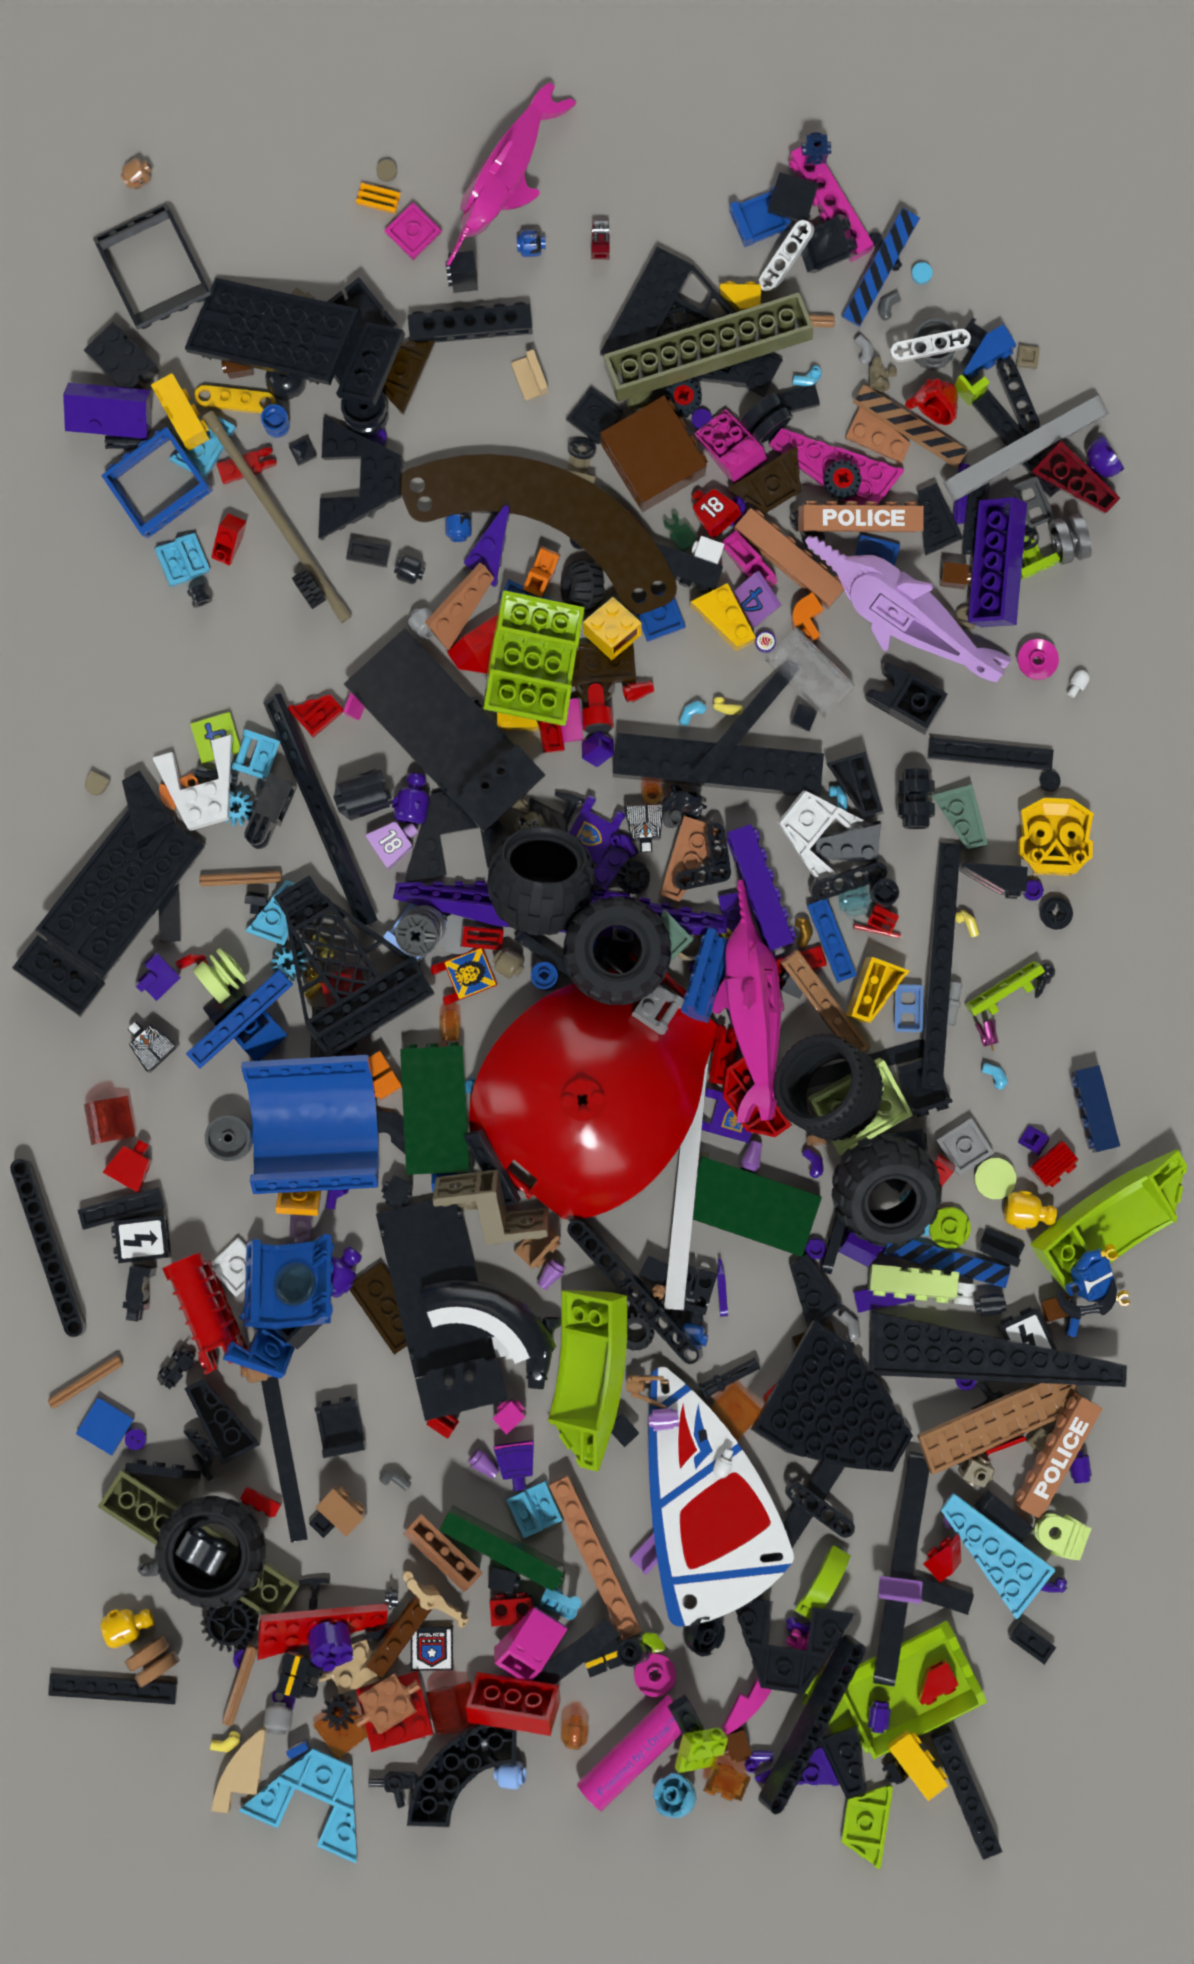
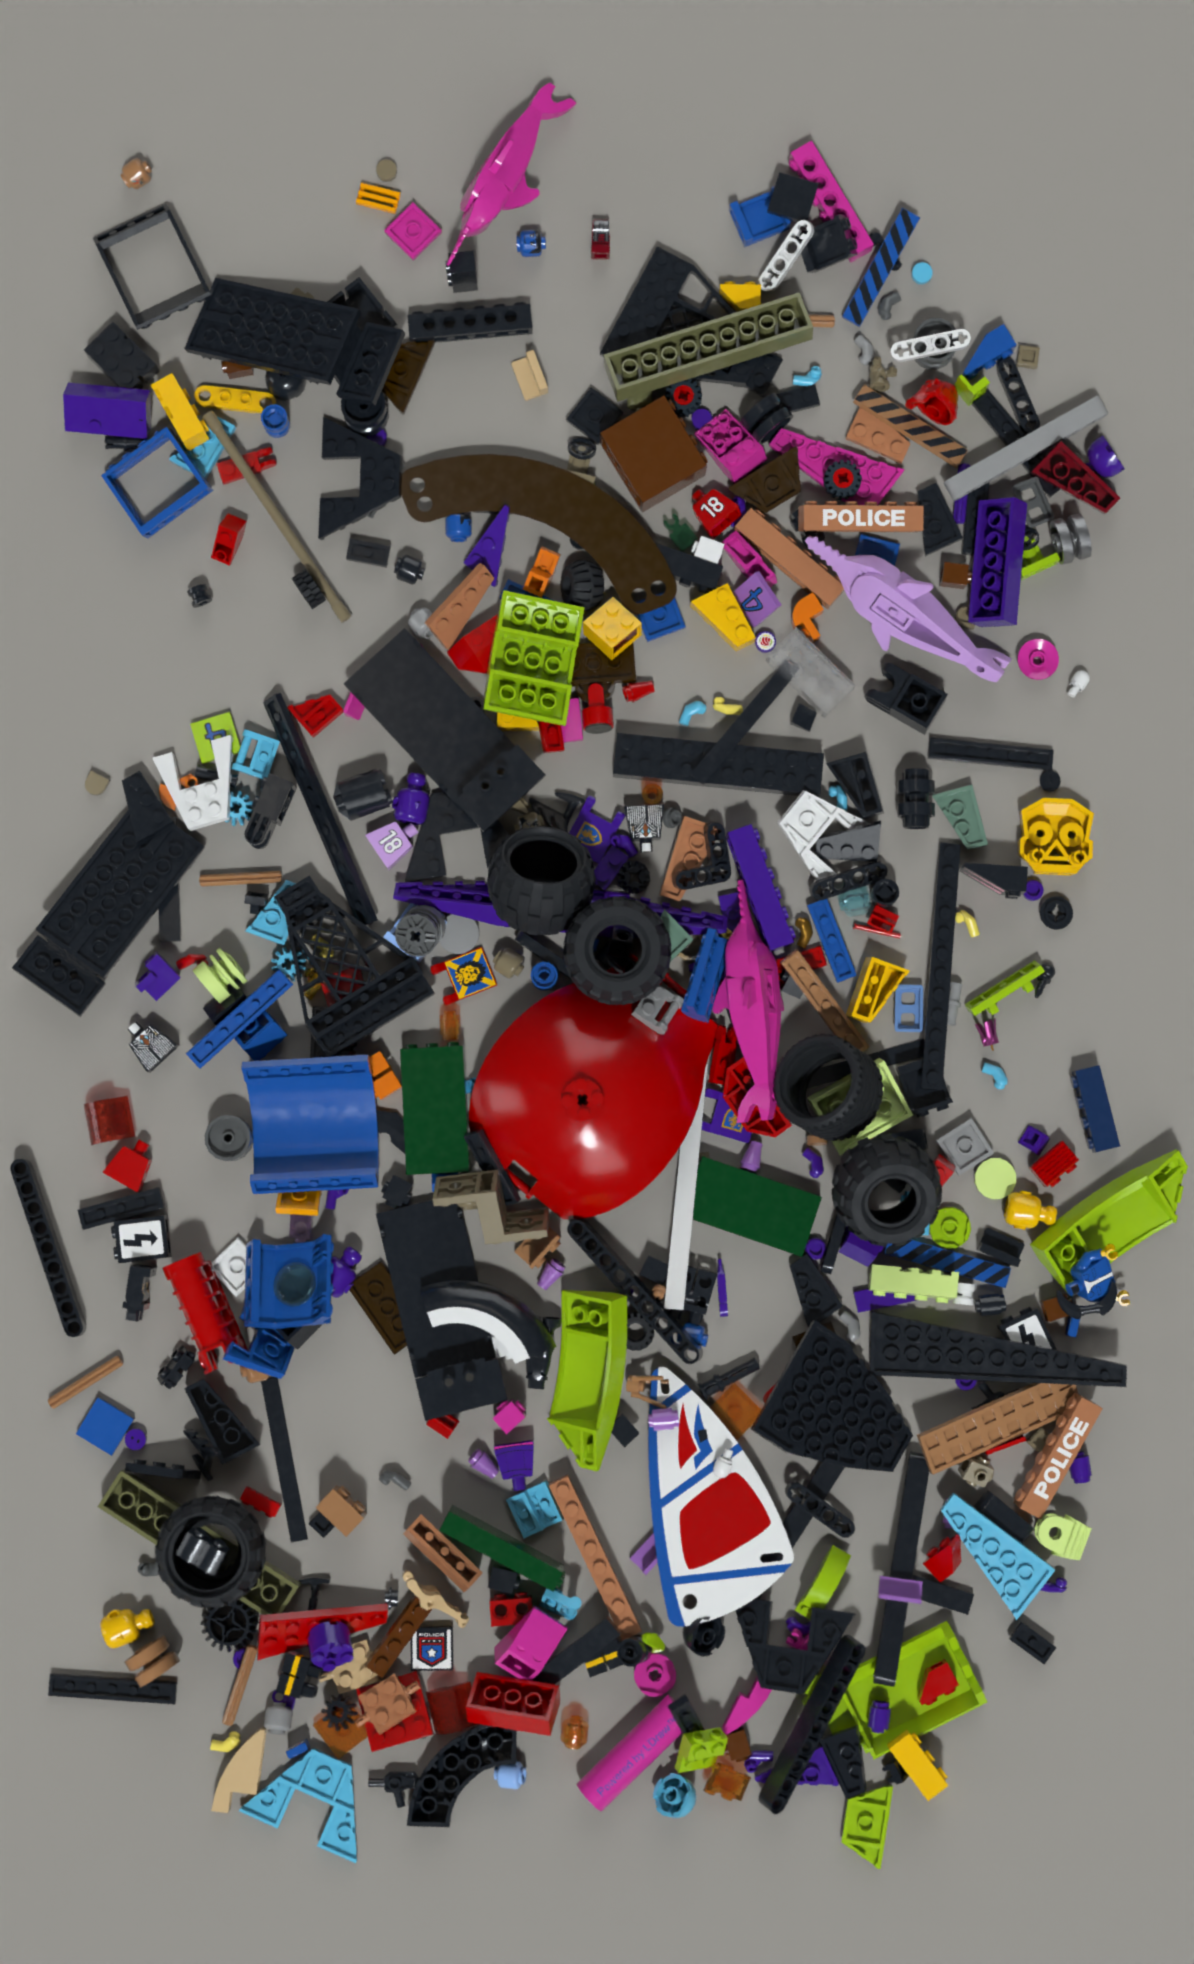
(182, 560): medium azure slope -> none
(302, 452): black tile -> none
(340, 1427): black panel -> none
(378, 1632): black bar -> none
(464, 936): red tile -> none
(597, 749): dark purple panel -> none
(684, 802): black hair -> none
(816, 148): dark blue brick -> none
(966, 1793): black brick -> none
(977, 335): black panel -> none

